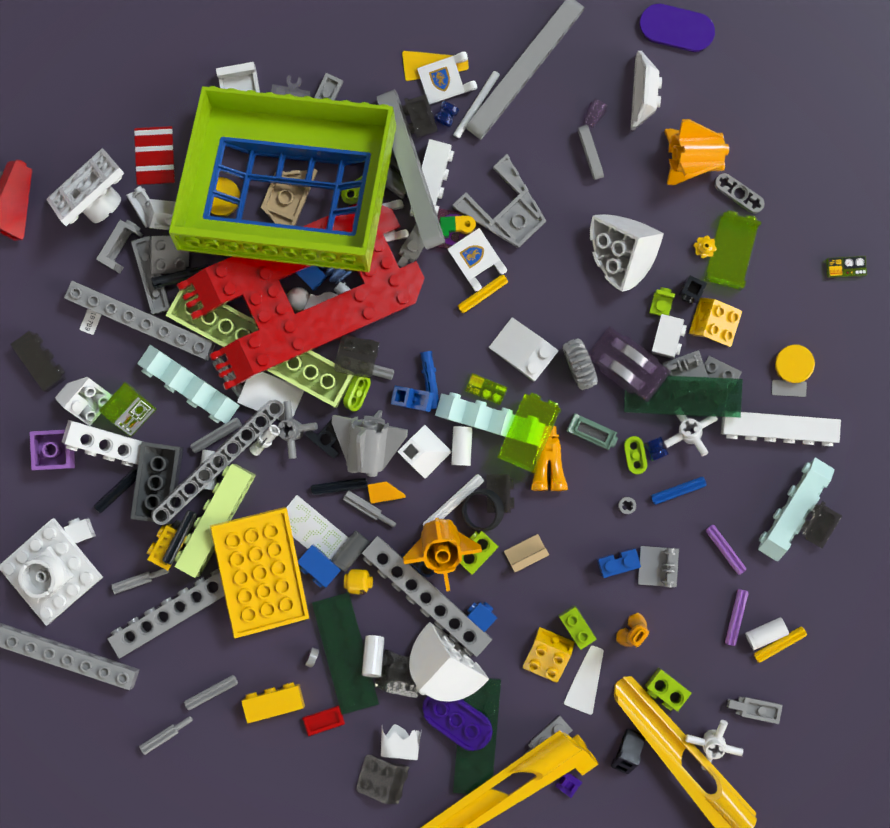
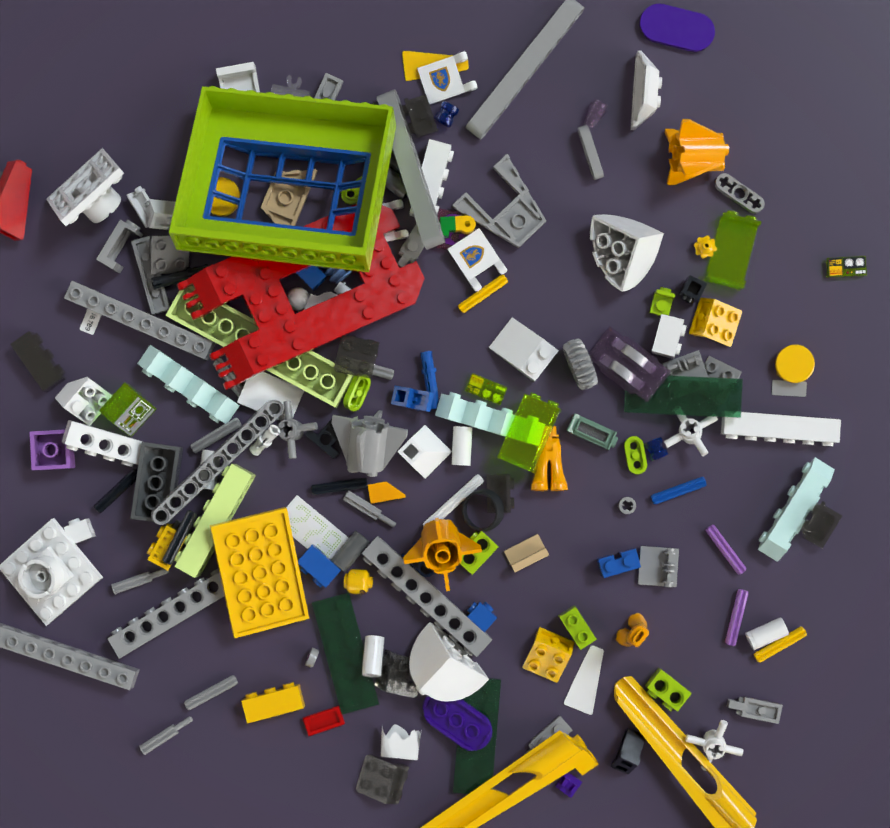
(154, 155): red sticker -> none
(476, 104): white bar -> none

